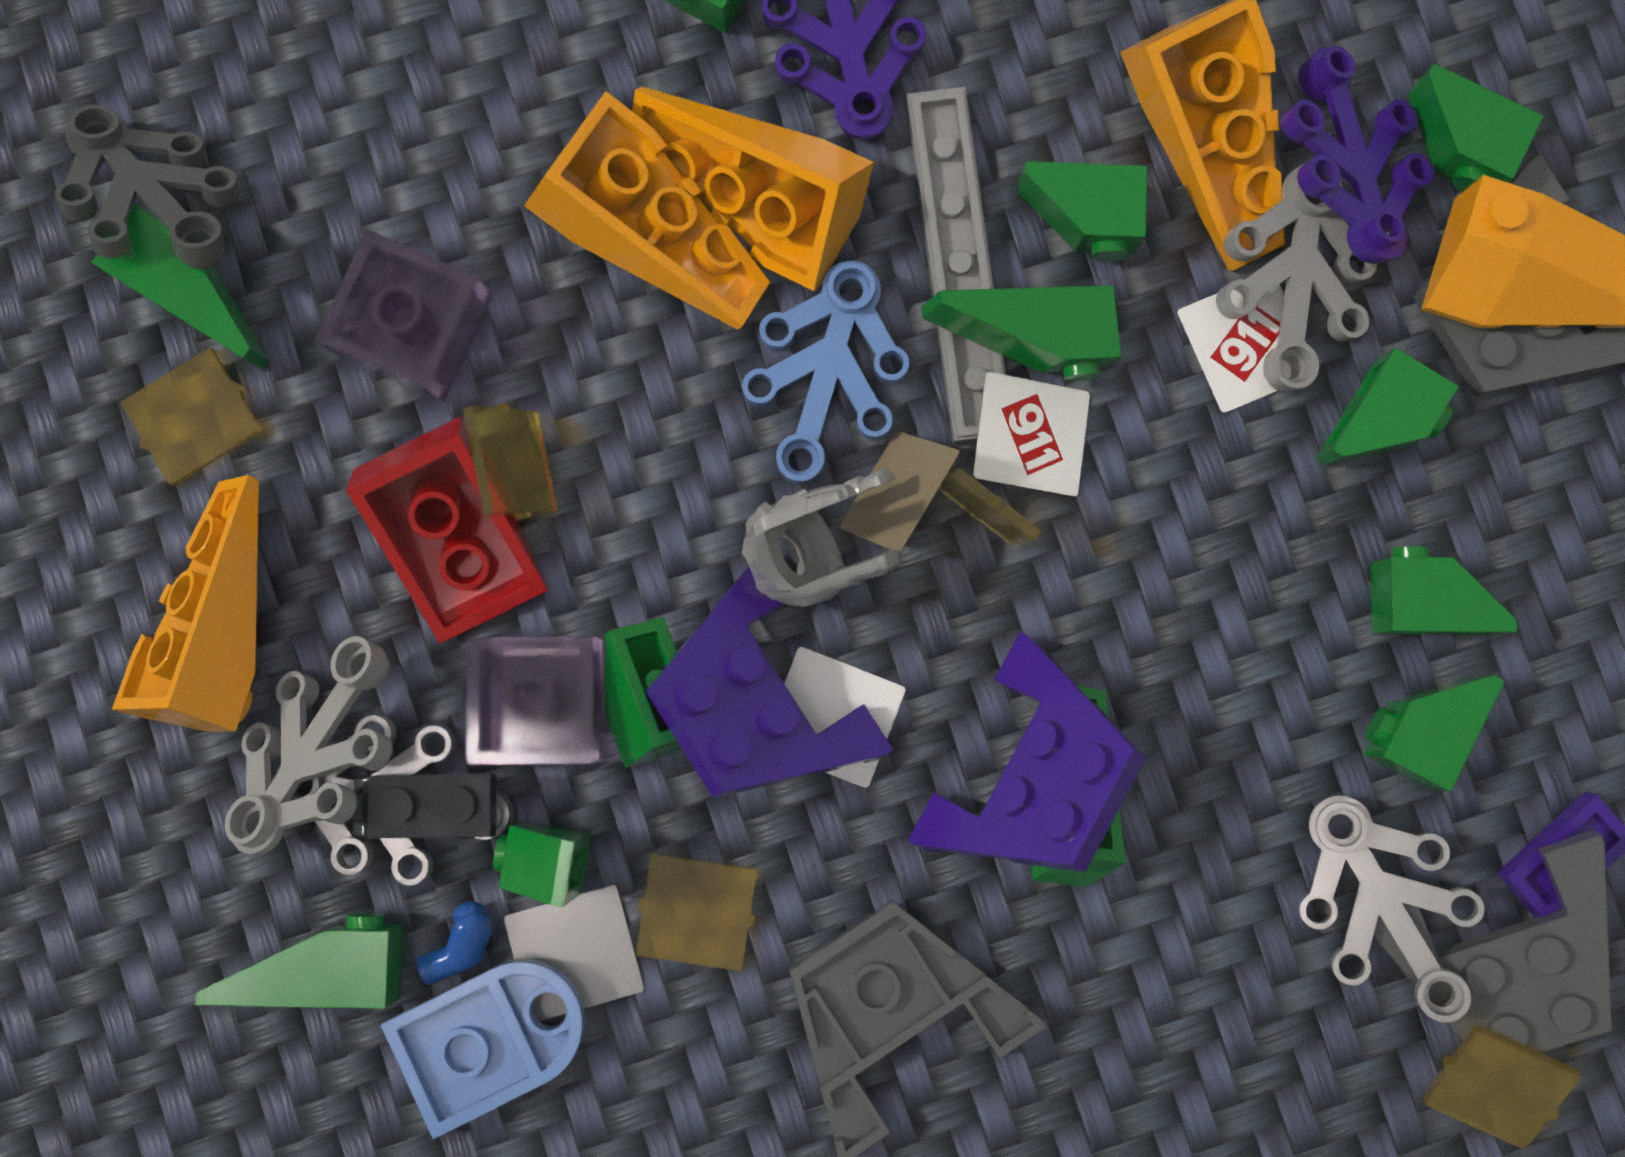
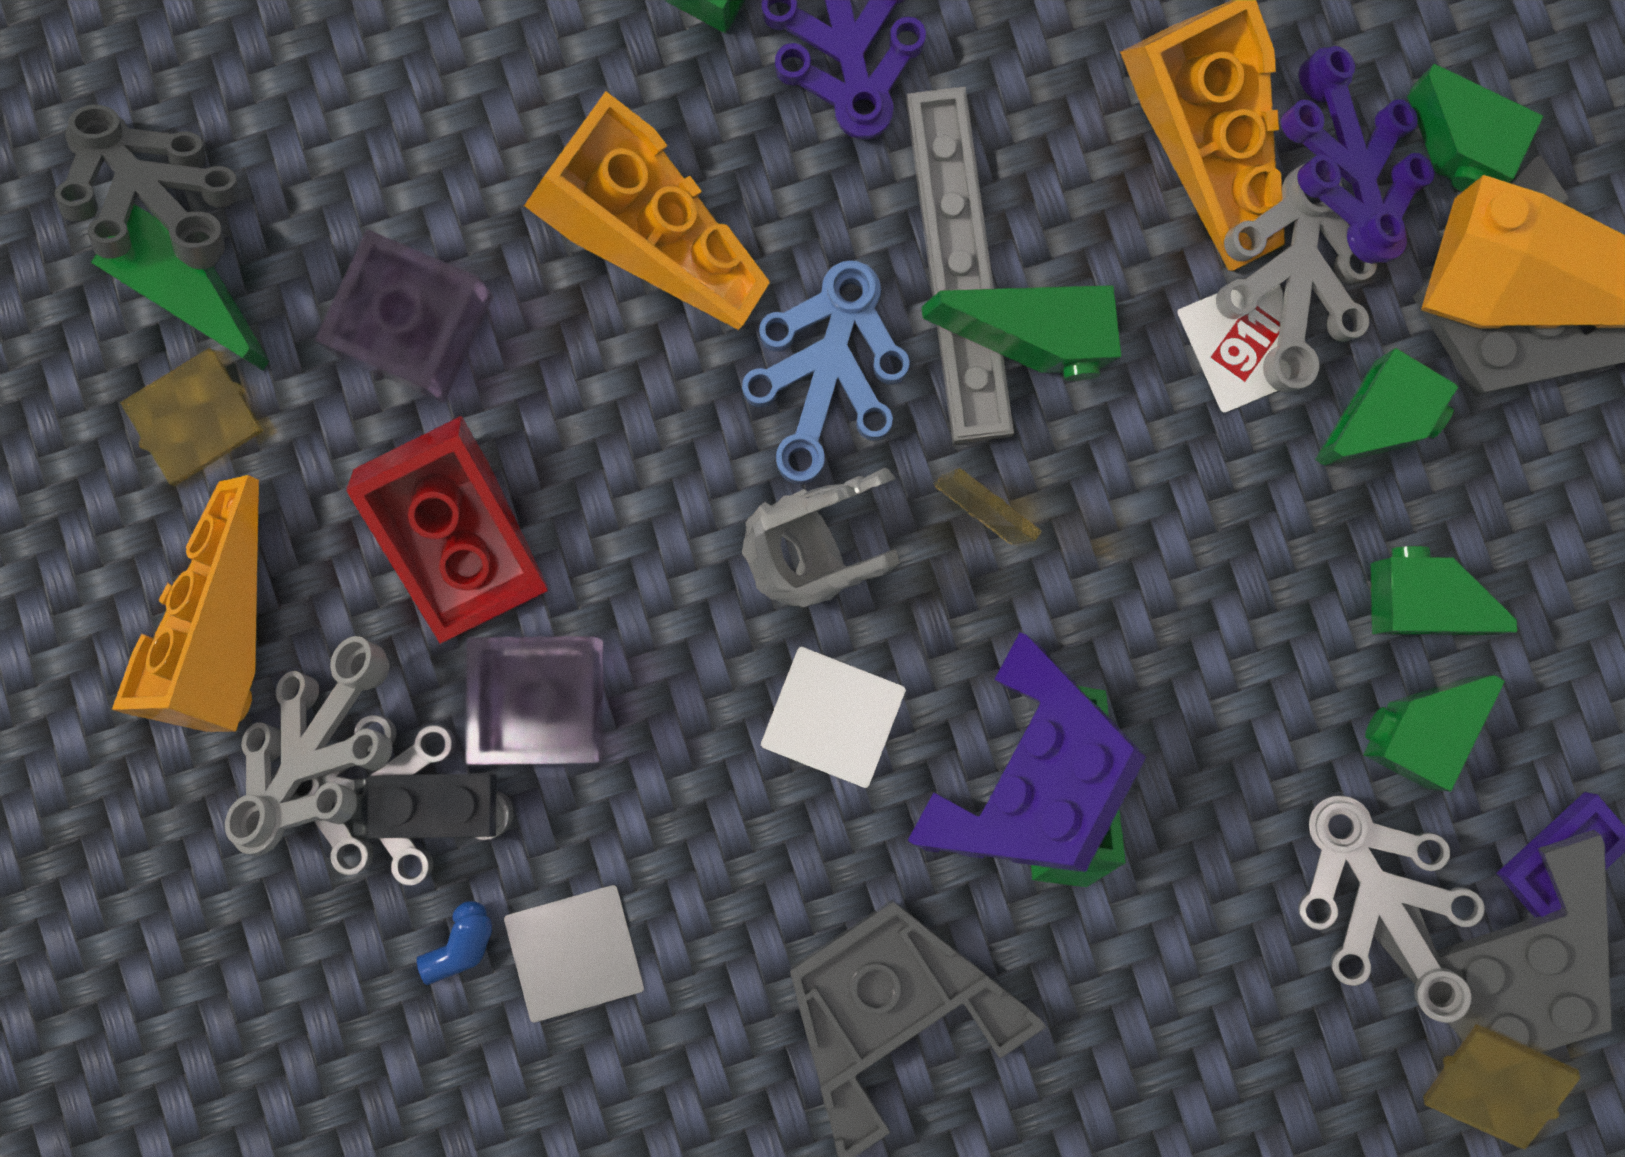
(338, 968): slope -> none
(484, 1042): medium blue plate -> none
(510, 461): clear yellow piece -> none
(542, 862): green slope -> none
(632, 663): green slope -> none
(696, 912): clear yellow piece -> none
(737, 711): dark purple wing -> none
(768, 183): light orange wedge -> none
(894, 508): dark tan sticker -> none
(1031, 434): white sticker -> none
(1090, 204): green slope -> none

